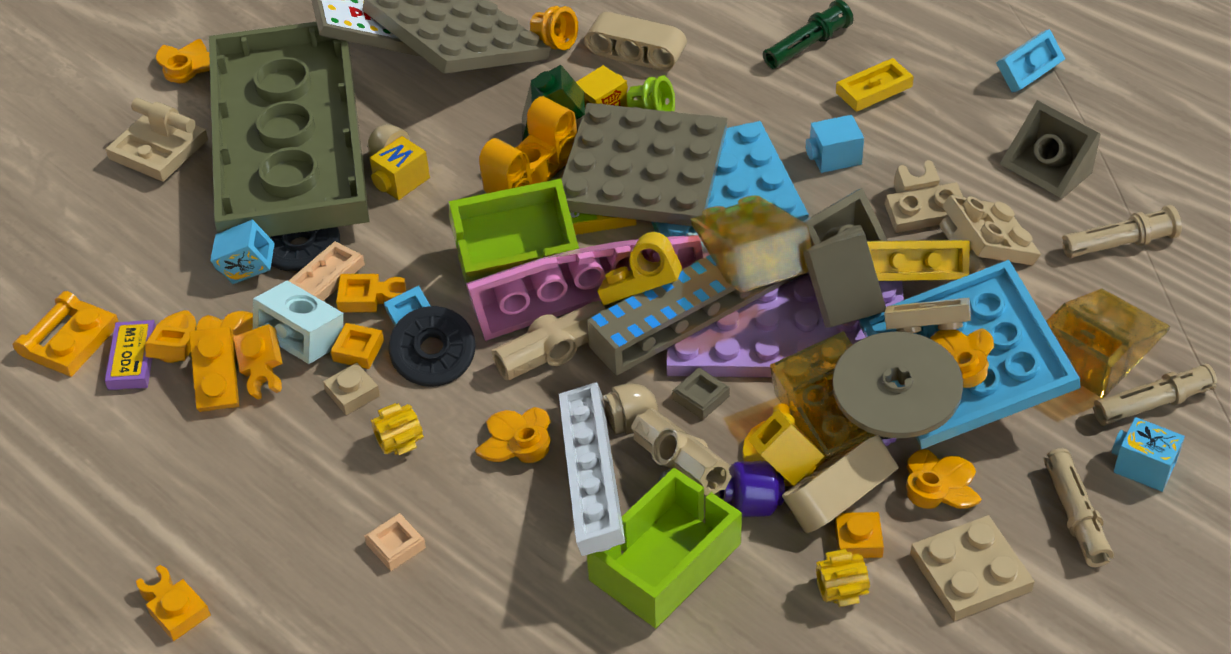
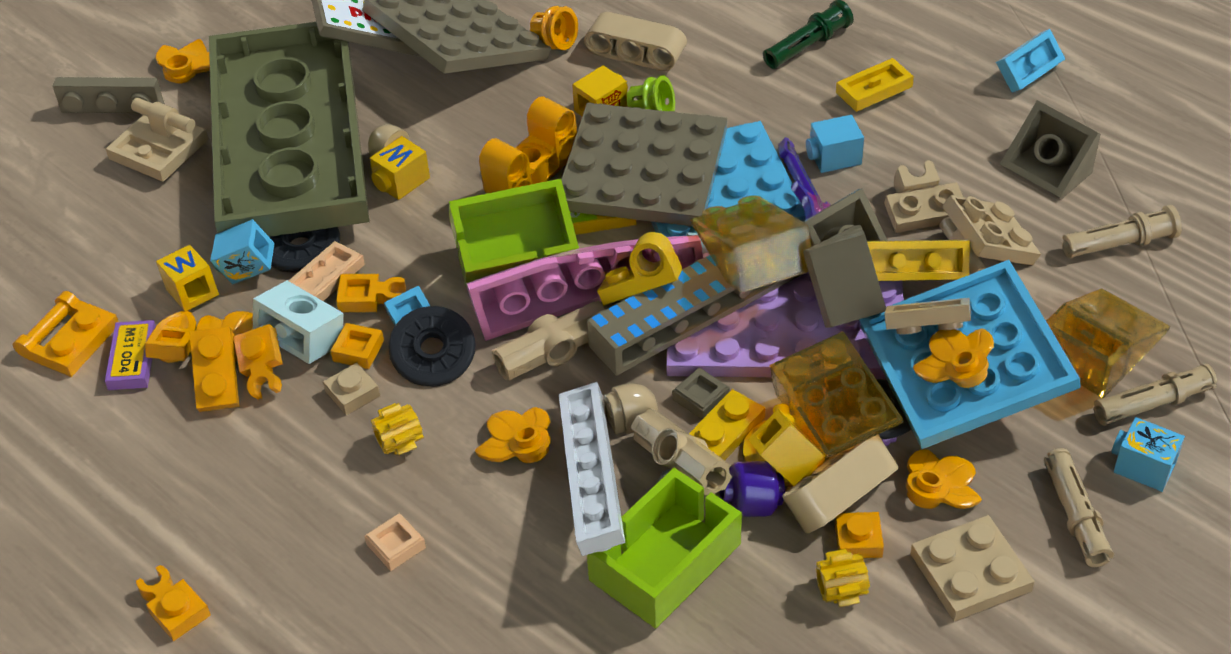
(104, 94): none -> dark tan plate
(187, 277): none -> yellow brick
(558, 87): dark green slope -> none
(729, 423): none -> yellow plate
(802, 186): none -> dark purple piece
(877, 405): dark tan piece -> none

